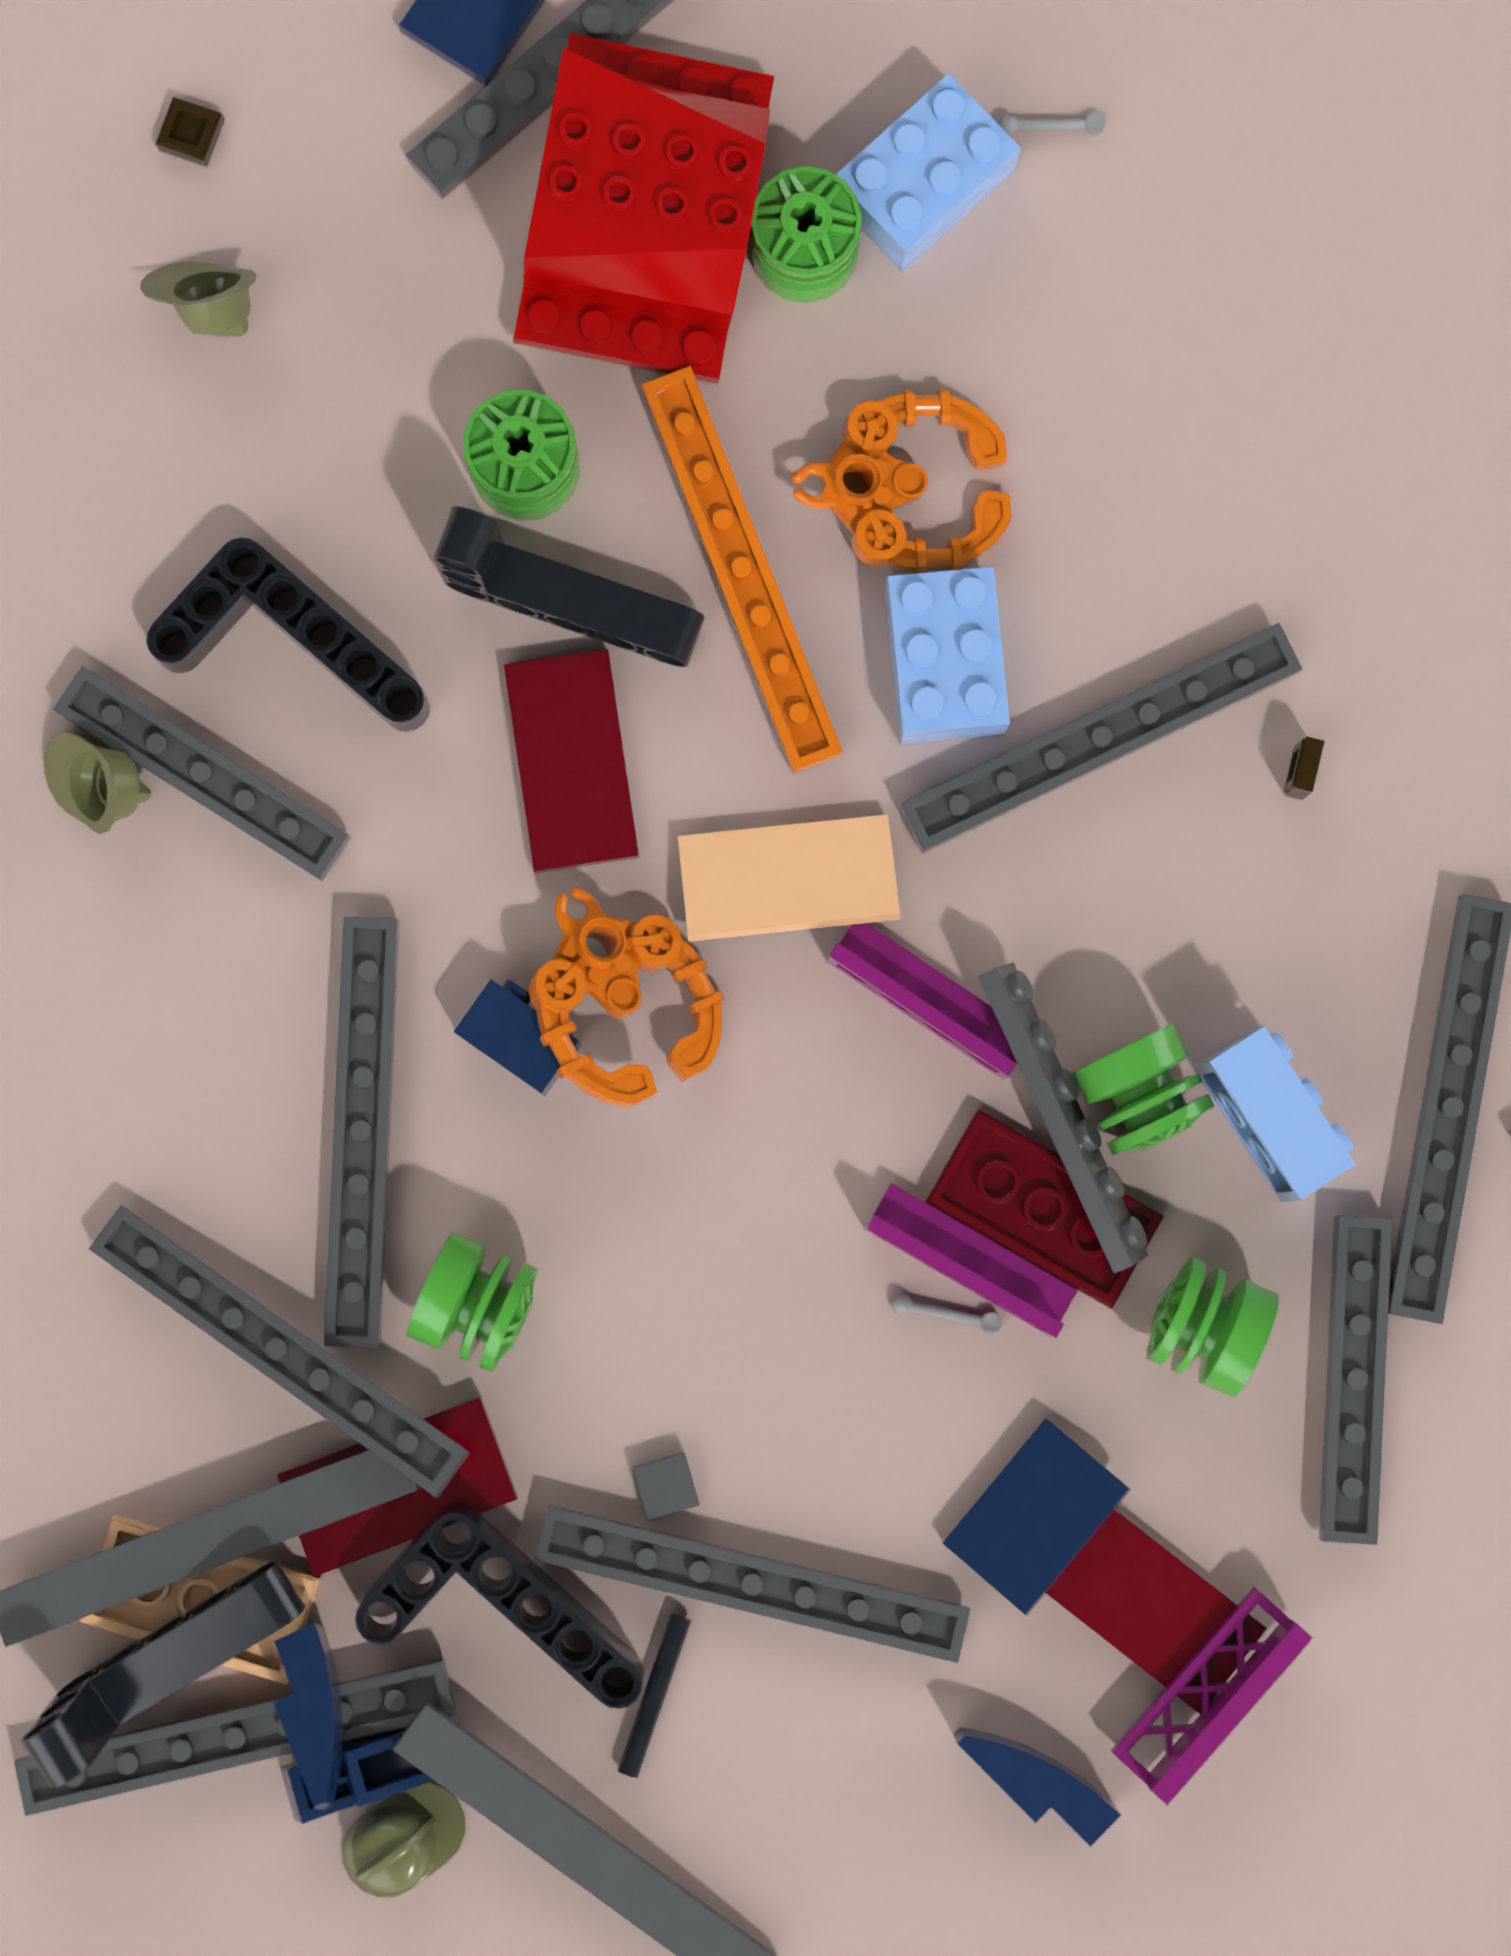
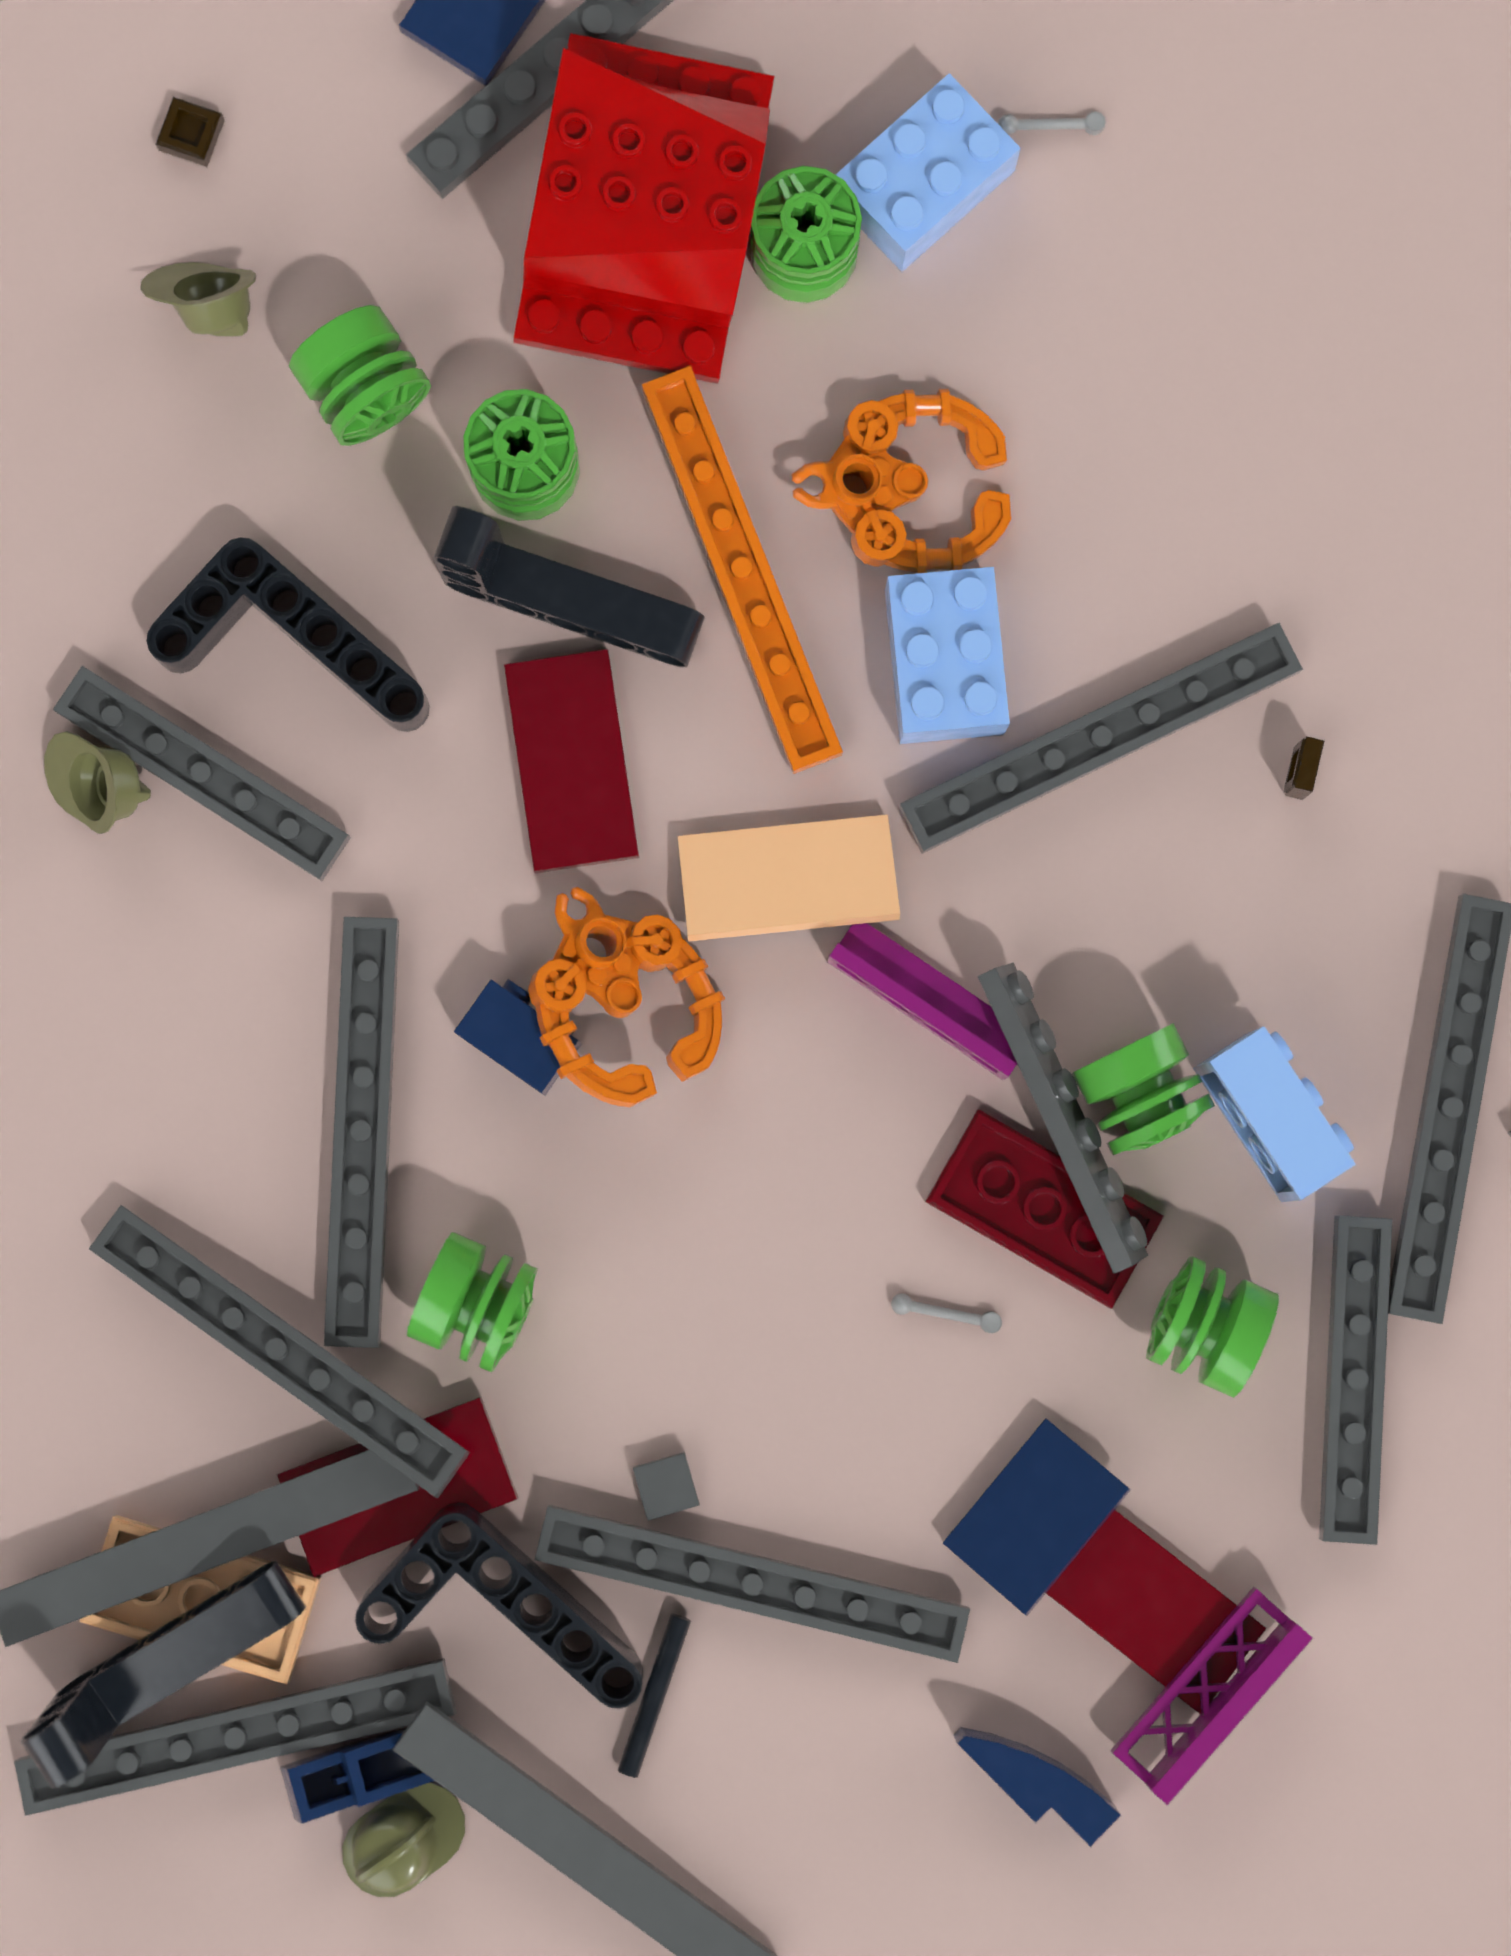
(313, 1711): dark blue slope -> none
(359, 375): none -> bright green wheel
(971, 1260): magenta fence -> none

